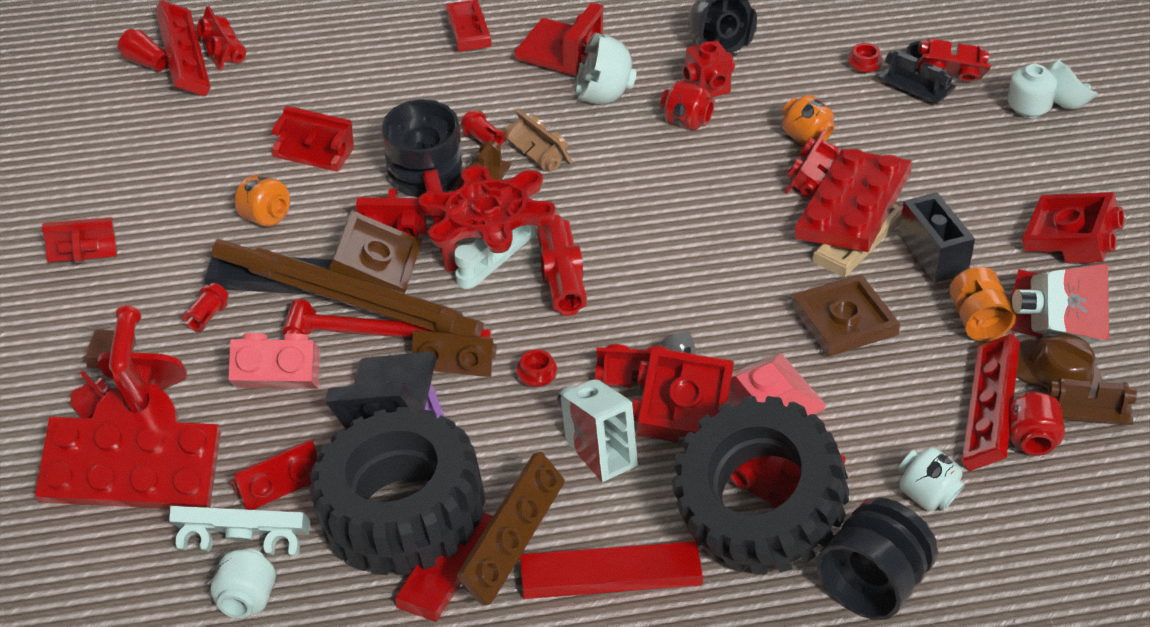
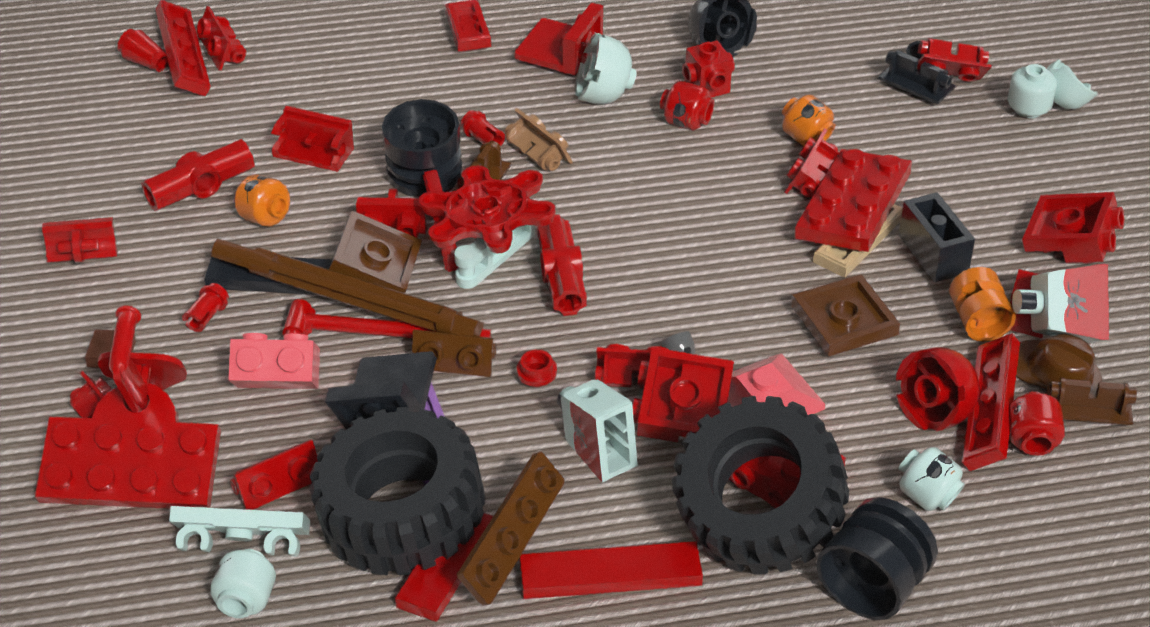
(198, 174): none -> red piece
(865, 58): red plate -> none
(937, 388): none -> red cylinder

